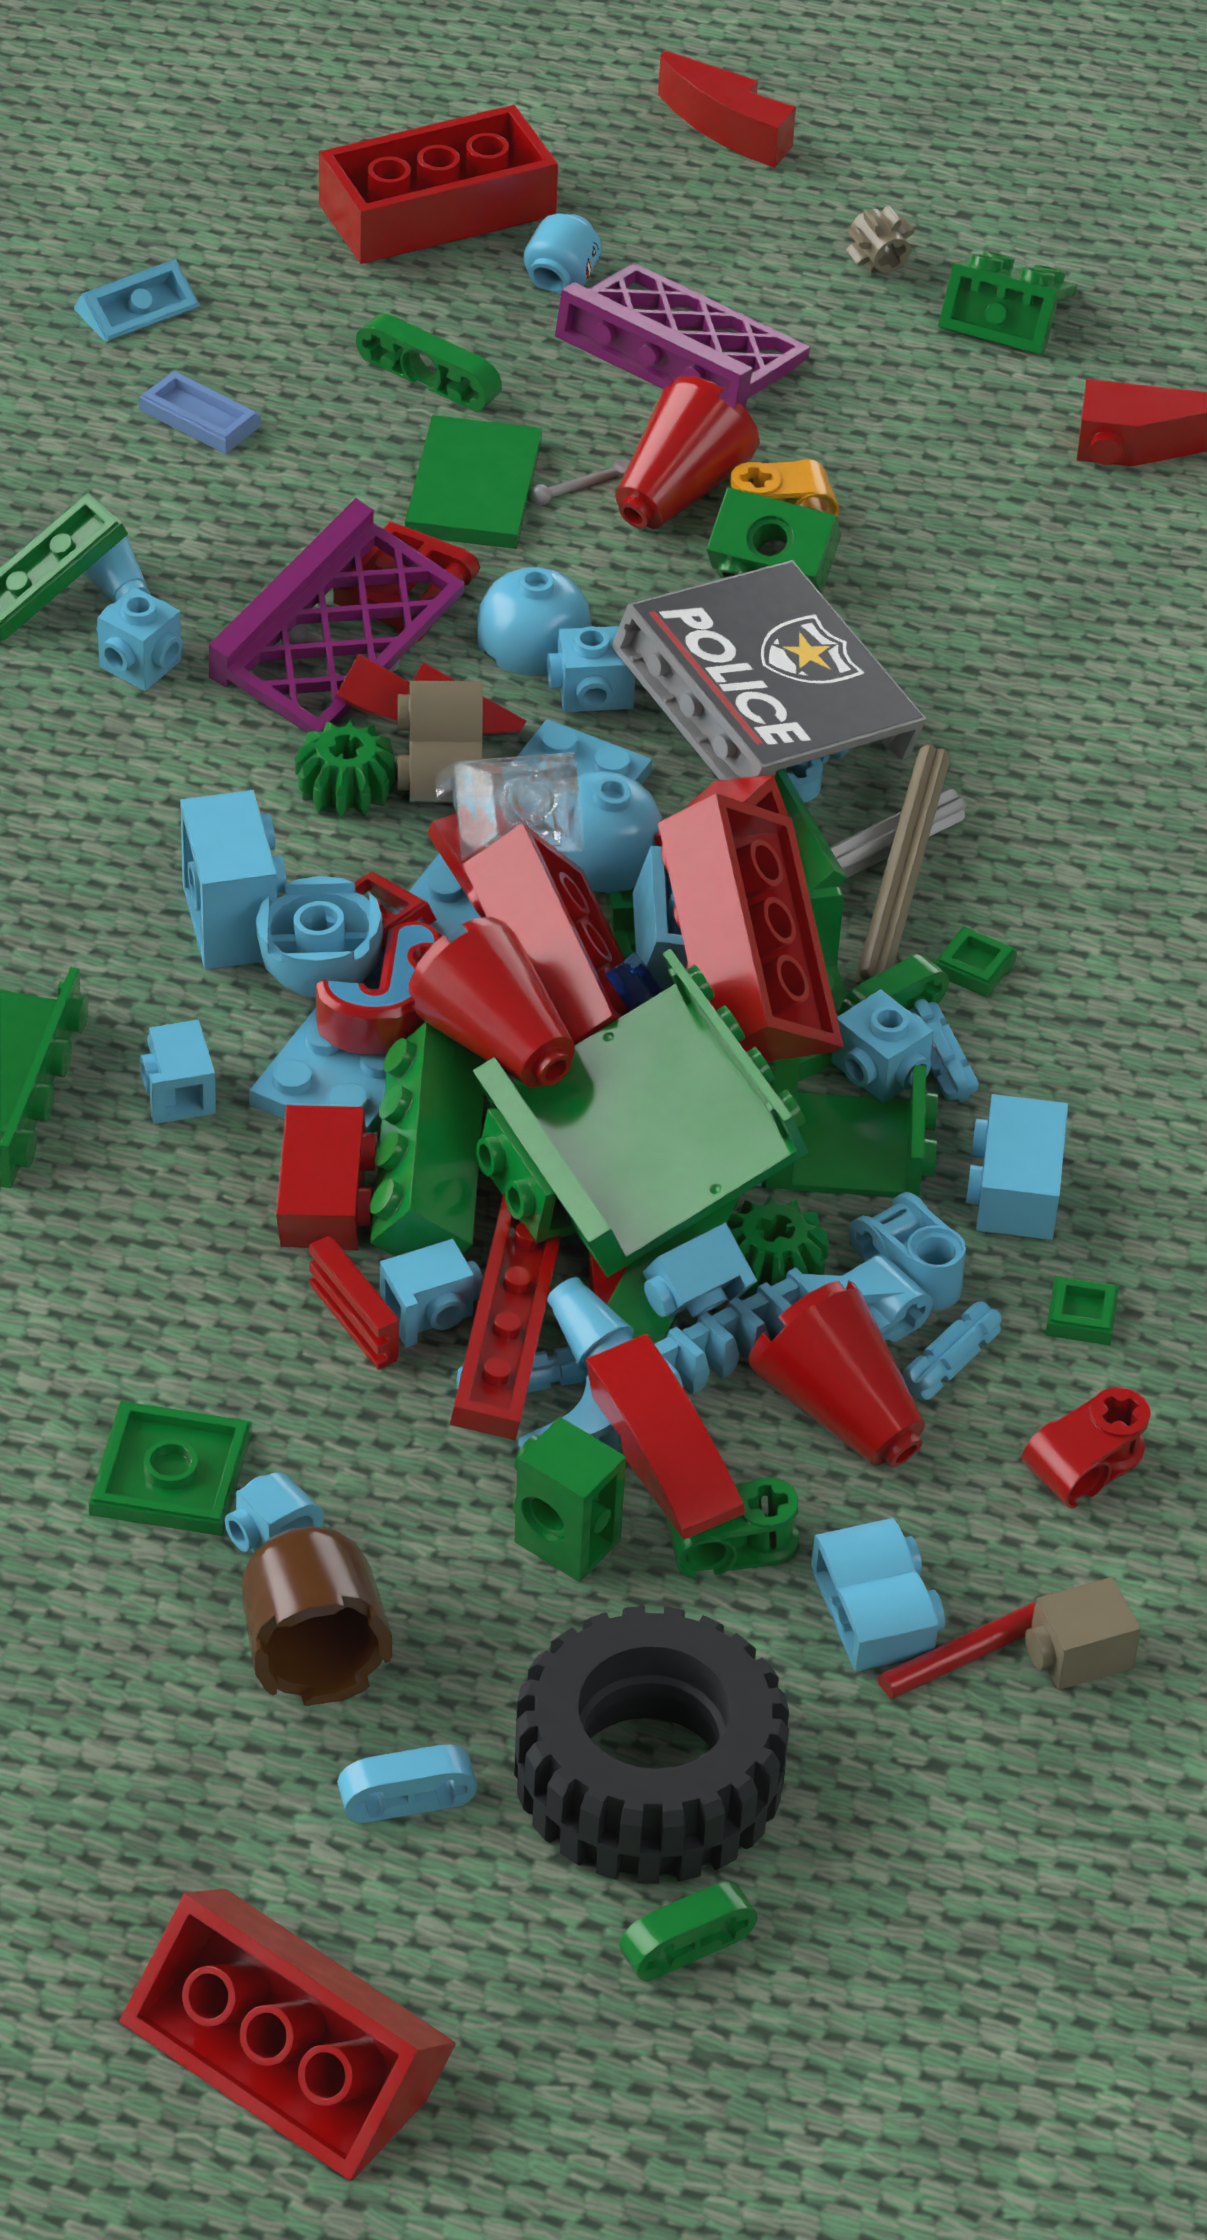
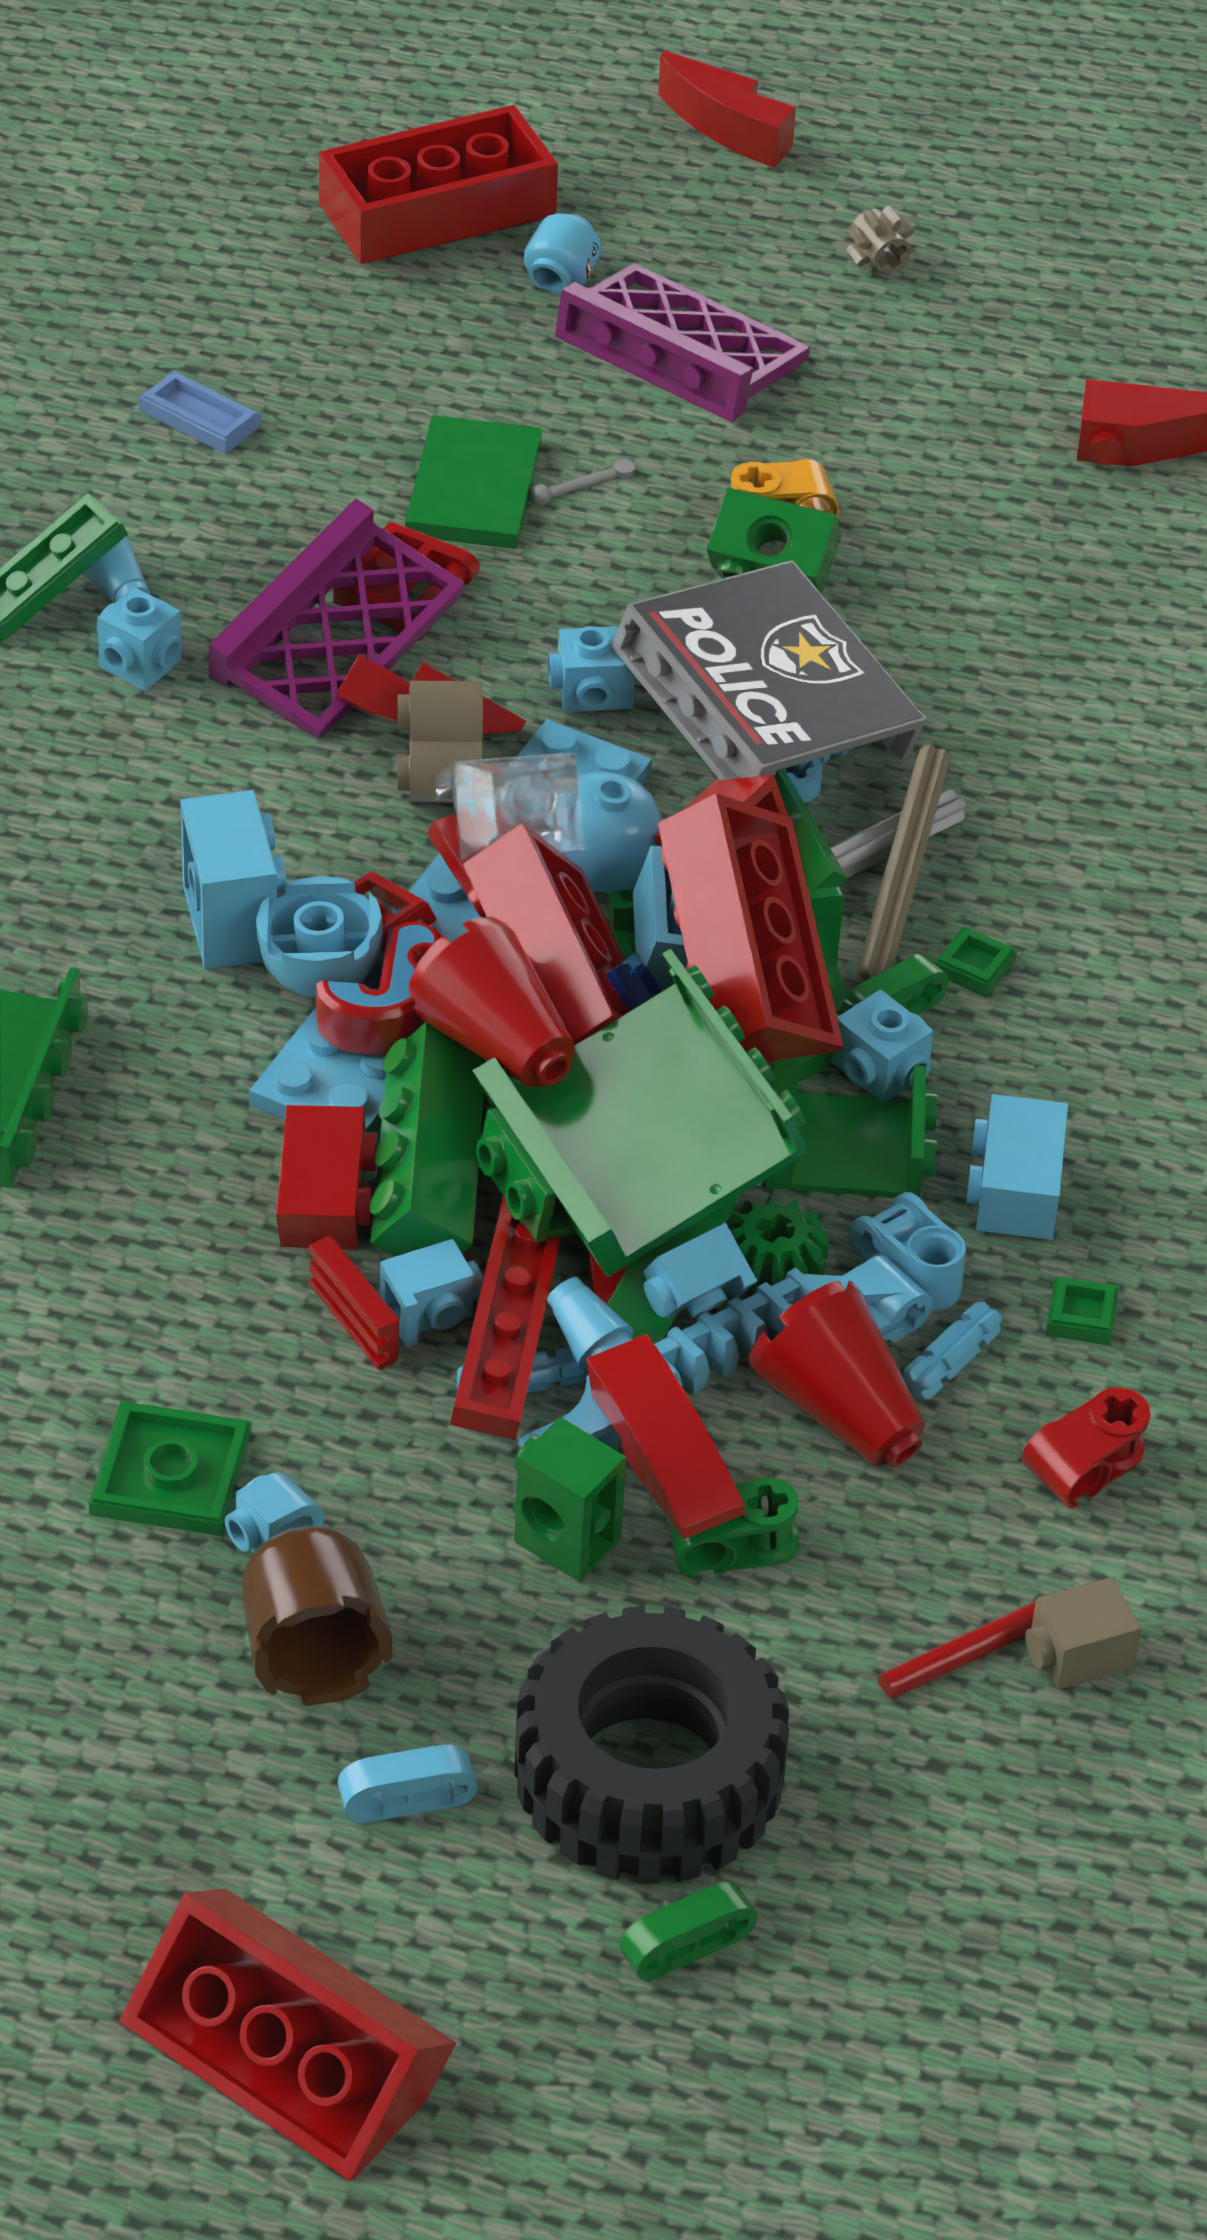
(137, 301): medium azure slope -> none
(178, 1072): medium azure brick -> none
(346, 768): green gear -> none
(459, 375): green beam -> none
(523, 618): medium azure cylinder -> none
(684, 452): red cone -> none
(877, 1593): medium azure brick -> none
(947, 1058): medium azure axle -> none
(1004, 302): green bracket -> none

